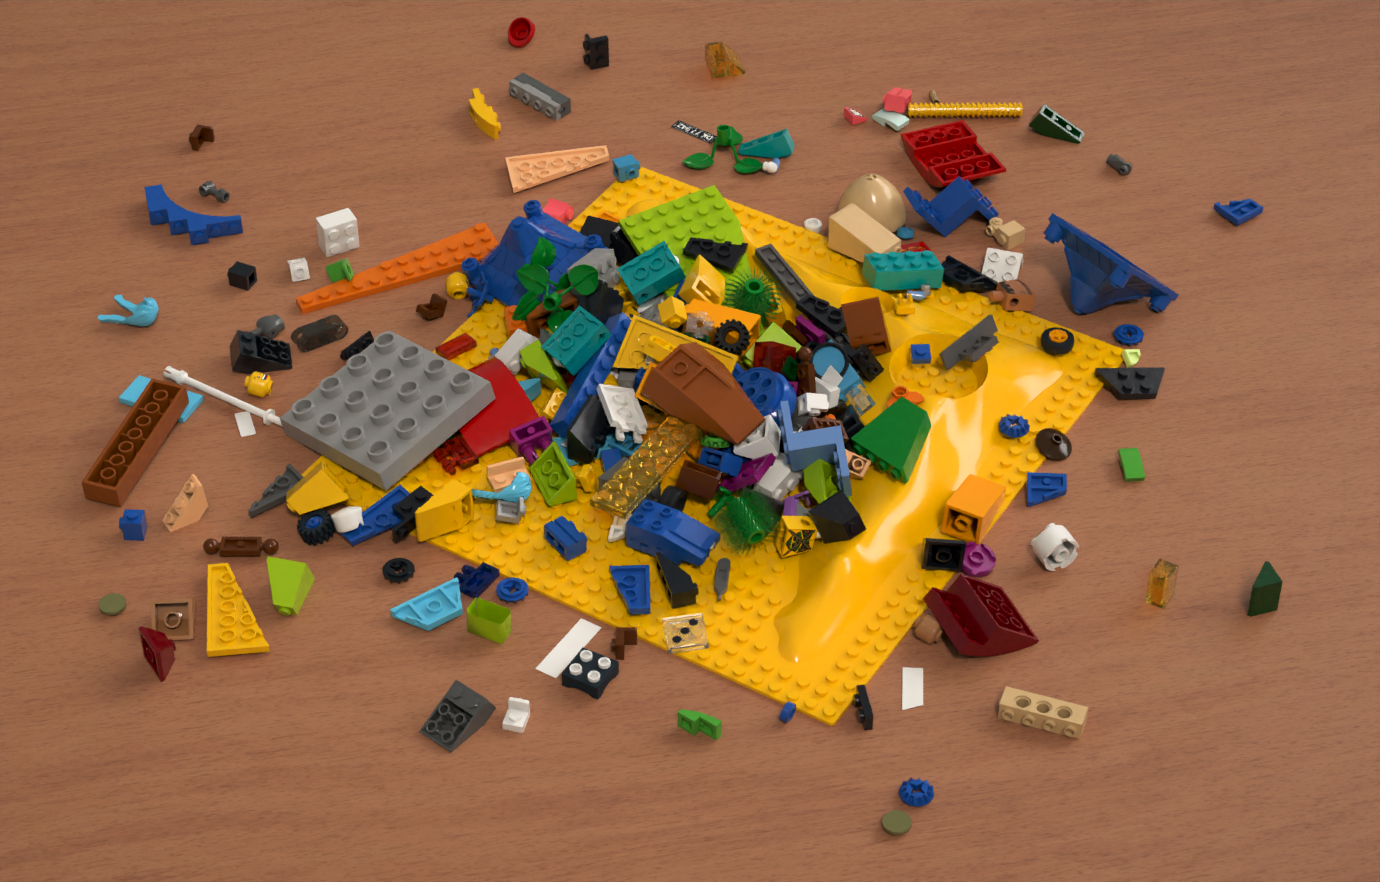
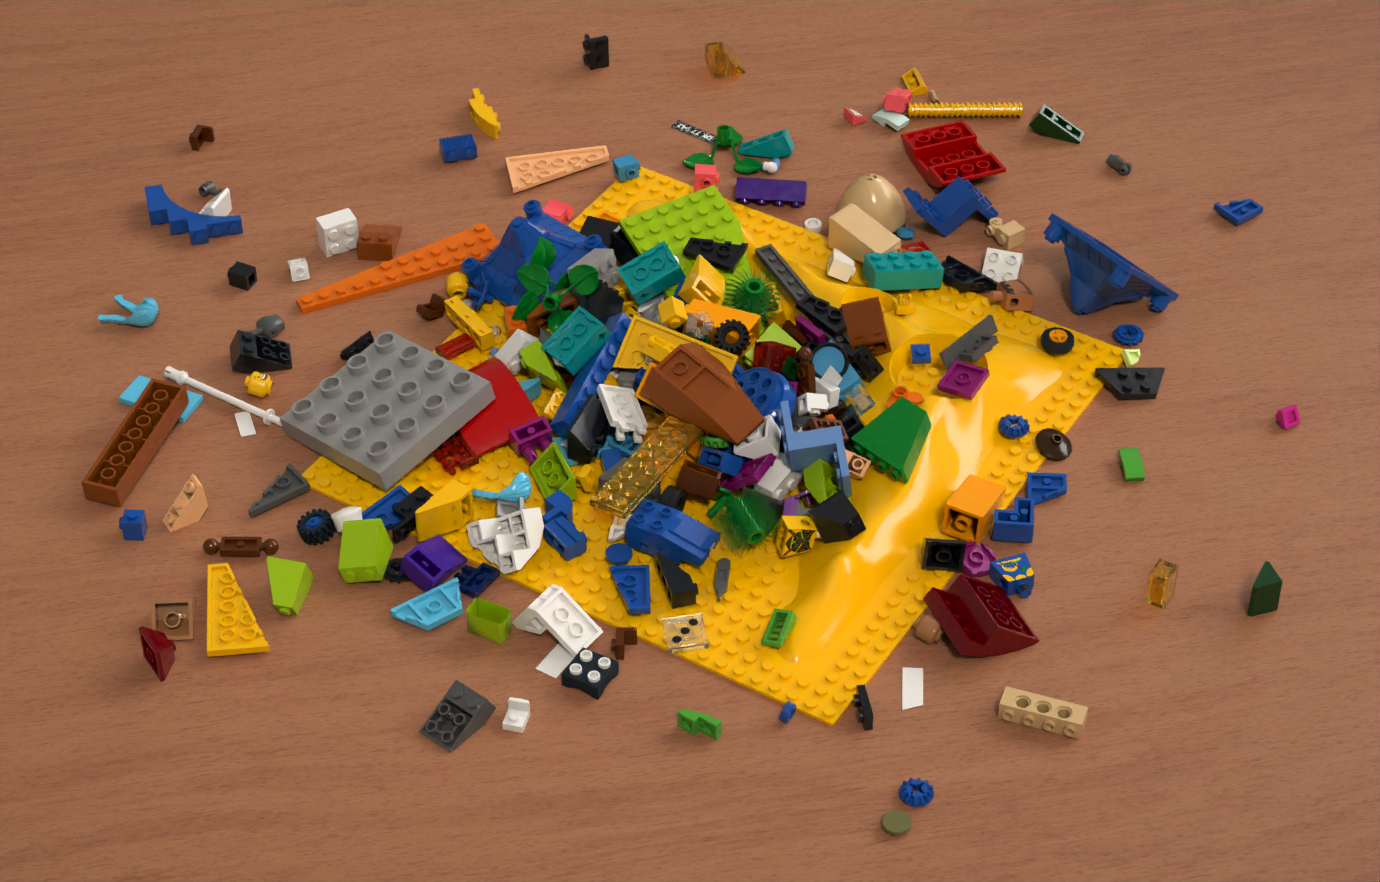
(112, 604): olive piece -> none
(219, 205): none -> white slope
(316, 491): yellow slope -> none
(319, 333): clear smoke piece -> none
(340, 270): bright green bracket -> none
(364, 550): none -> lime slope
(378, 242): none -> dark orange slope
(432, 562): none -> dark purple slope
(458, 148): none -> blue brick
(468, 322): none -> yellow piece
(503, 473): light nougat bracket -> none
(507, 585): blue gear -> none
(508, 539): none -> white brick
(521, 32): red hat -> none
(540, 96): light grey piece -> none
(558, 505): none -> blue brick
(562, 617): none -> white bracket
(618, 553): none -> blue piece
(705, 176): none -> coral brick
(771, 191): none -> dark purple slope
(775, 622): none -> bright green slope
(840, 266): none -> white slope
(914, 82): none -> yellow slope
(920, 295): arm -> none
(963, 380): none -> magenta plate
(1013, 575): none -> blue torso
(1015, 524): none -> blue brick
(1055, 547): white brick -> none
(1288, 416): none -> dark pink tile

